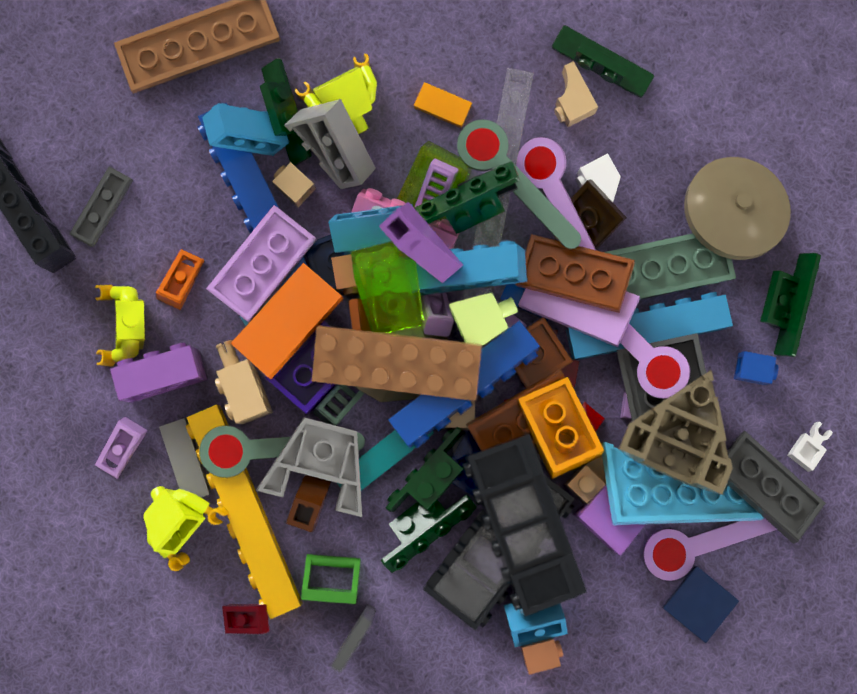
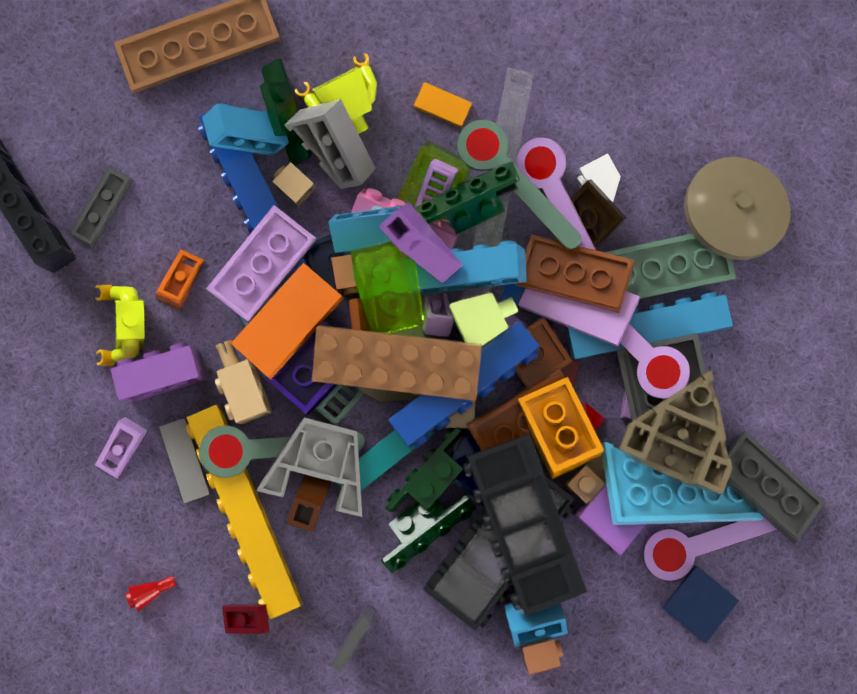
(143, 594): none -> red cone
(174, 519): neon yellow torso -> none
(330, 594): bright green tile -> none
(577, 100): tan arch -> none
(602, 61): dark green bracket -> none
(756, 368): blue brick -> none
(789, 301): dark green bracket -> none
(808, 449): white plate -> none

